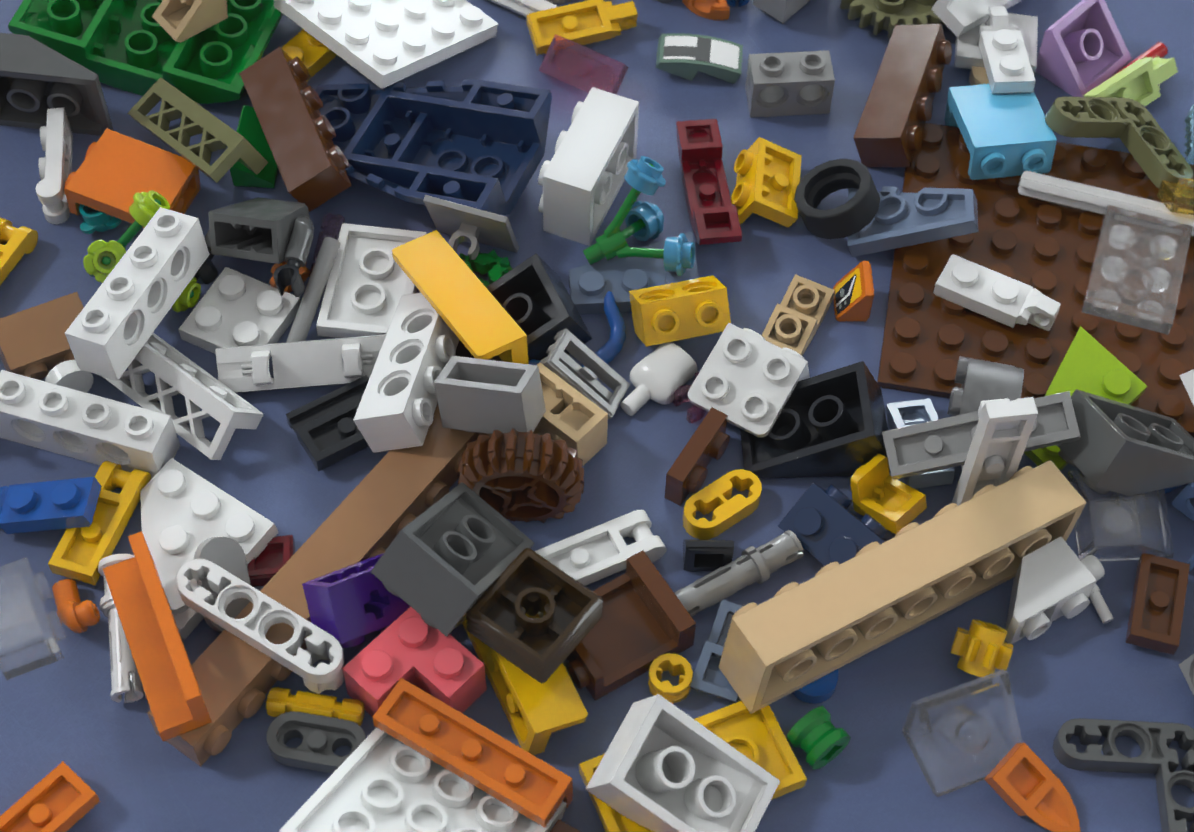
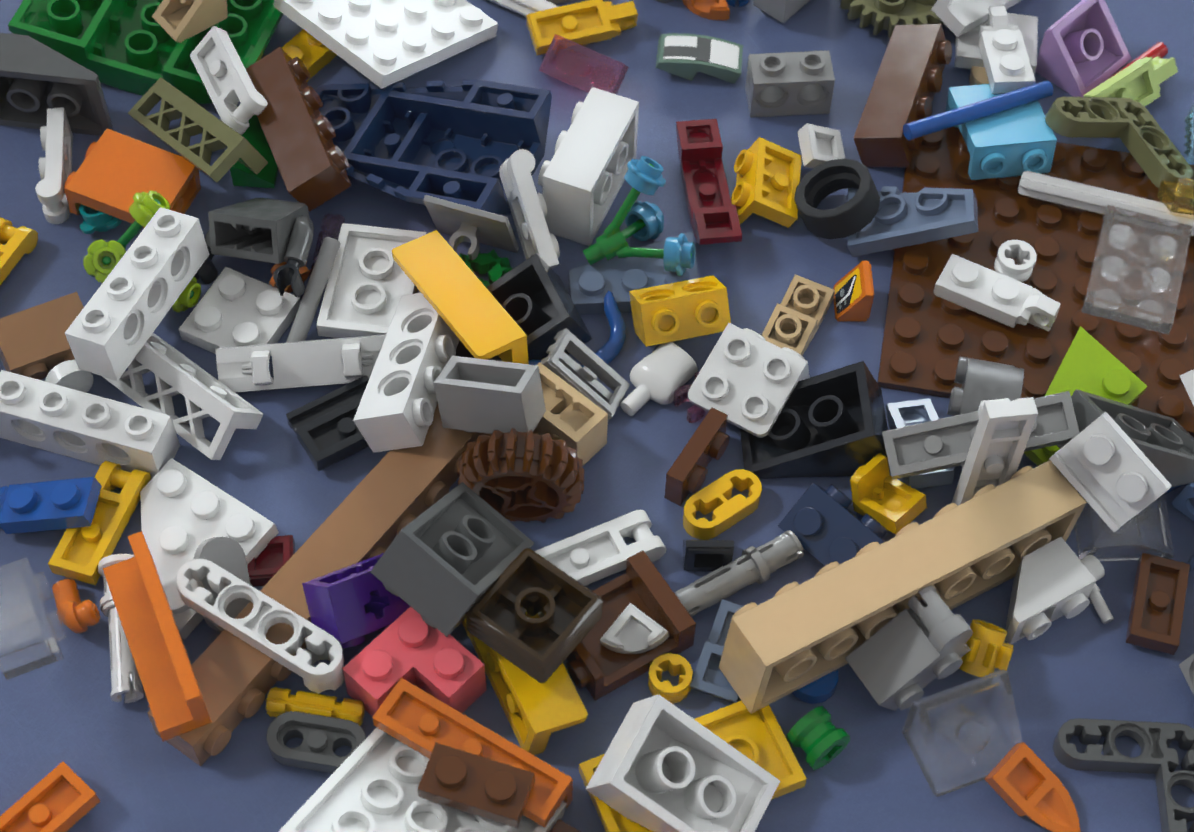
(227, 80): none -> white plate
(476, 785): none -> reddish brown plate
(528, 208): none -> white plate
(633, 633): none -> white tile
(819, 145): none -> white plate
(912, 651): none -> light grey hinge
(977, 110): none -> blue bar
(1024, 255): none -> white bush
(1110, 472): none -> white plate

